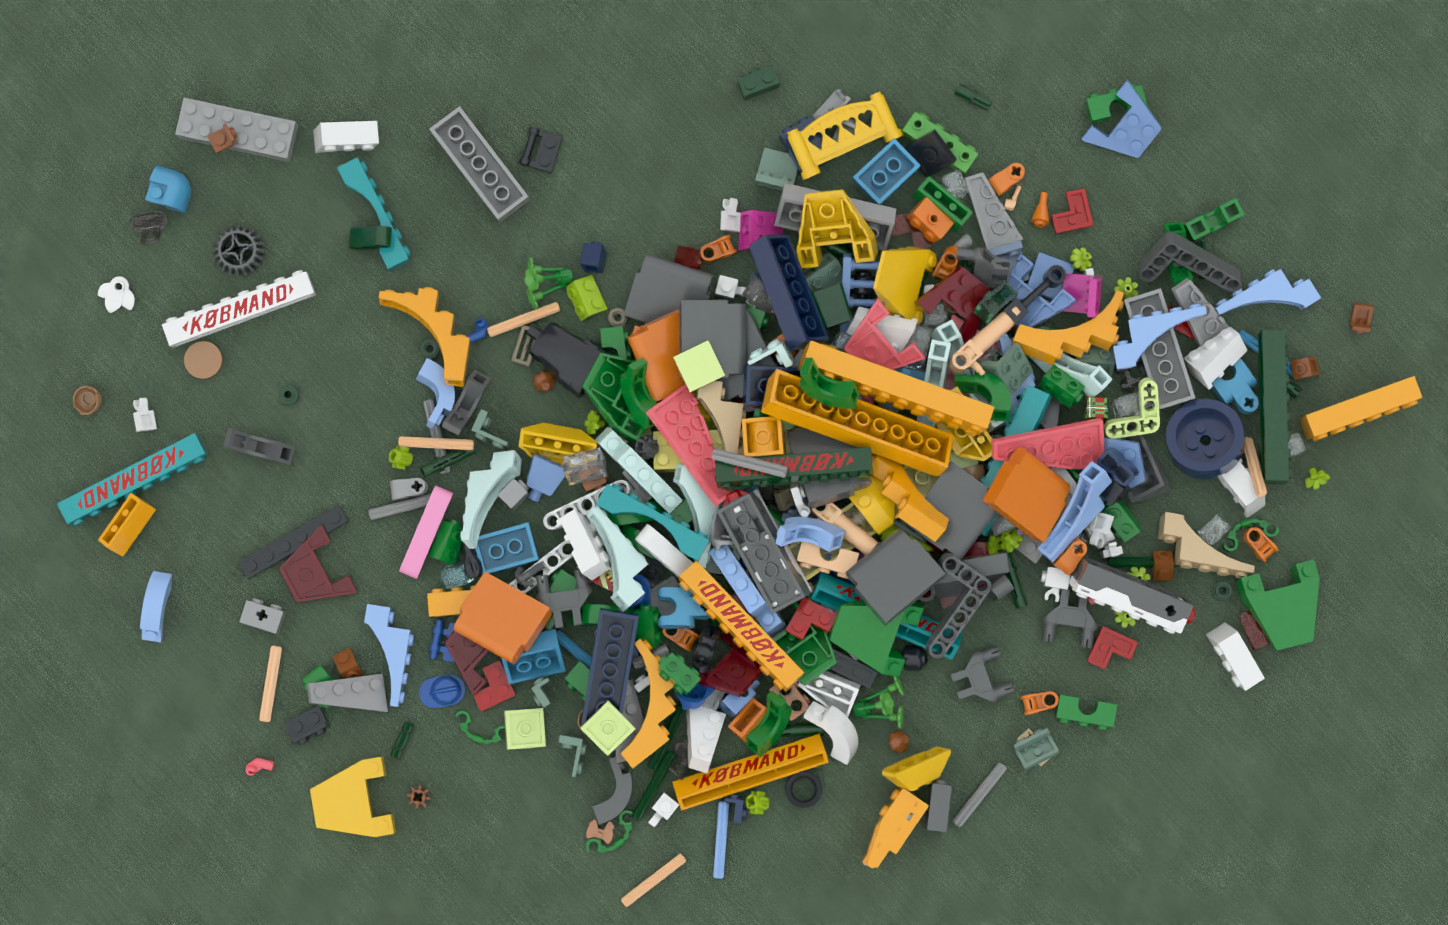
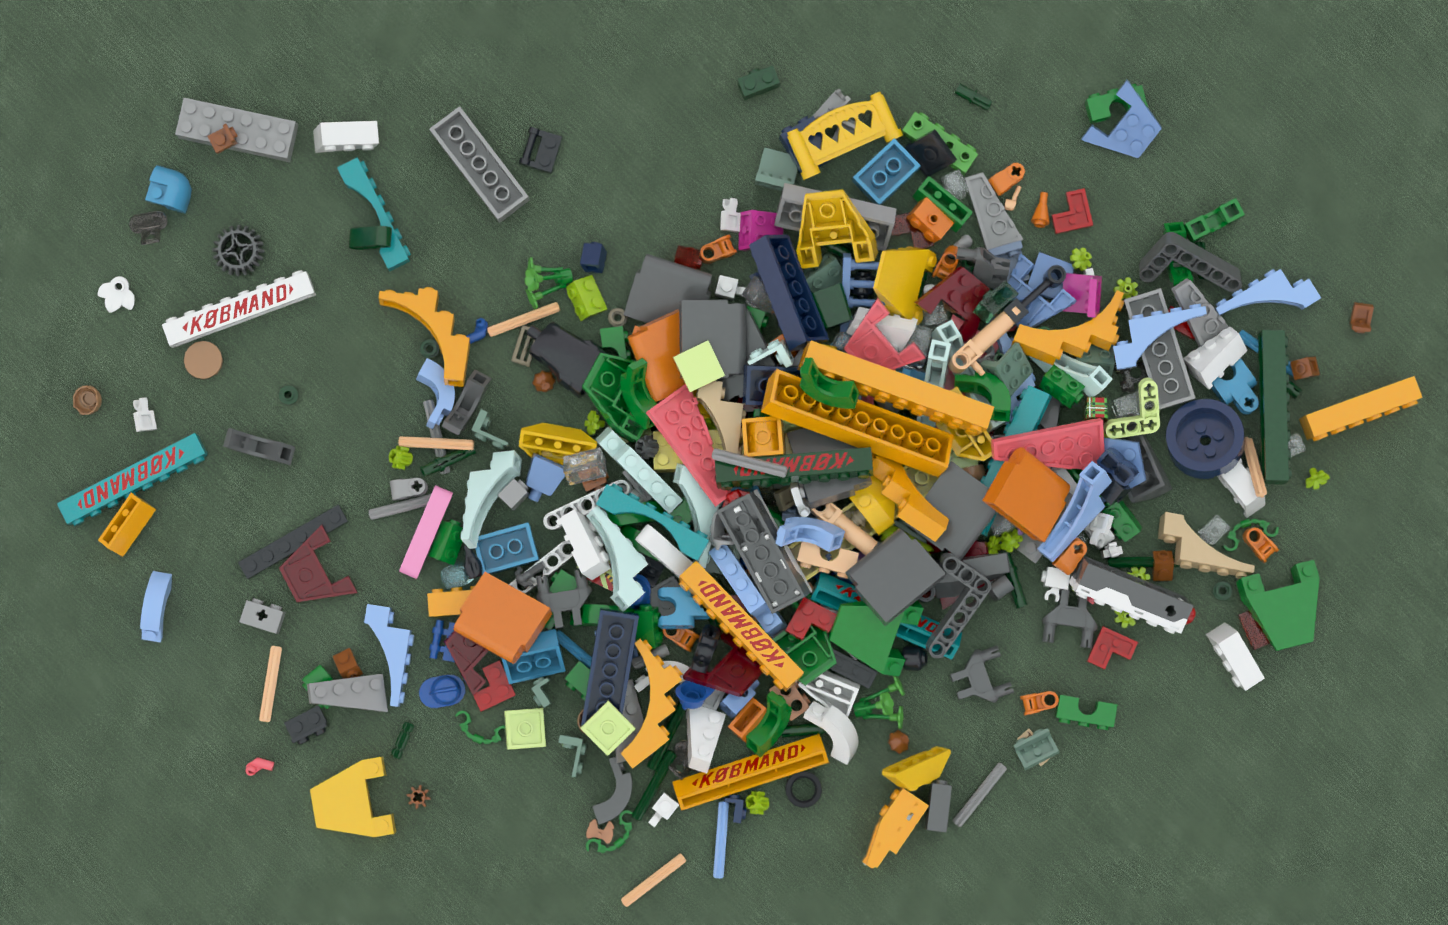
(681, 676): green brick -> none

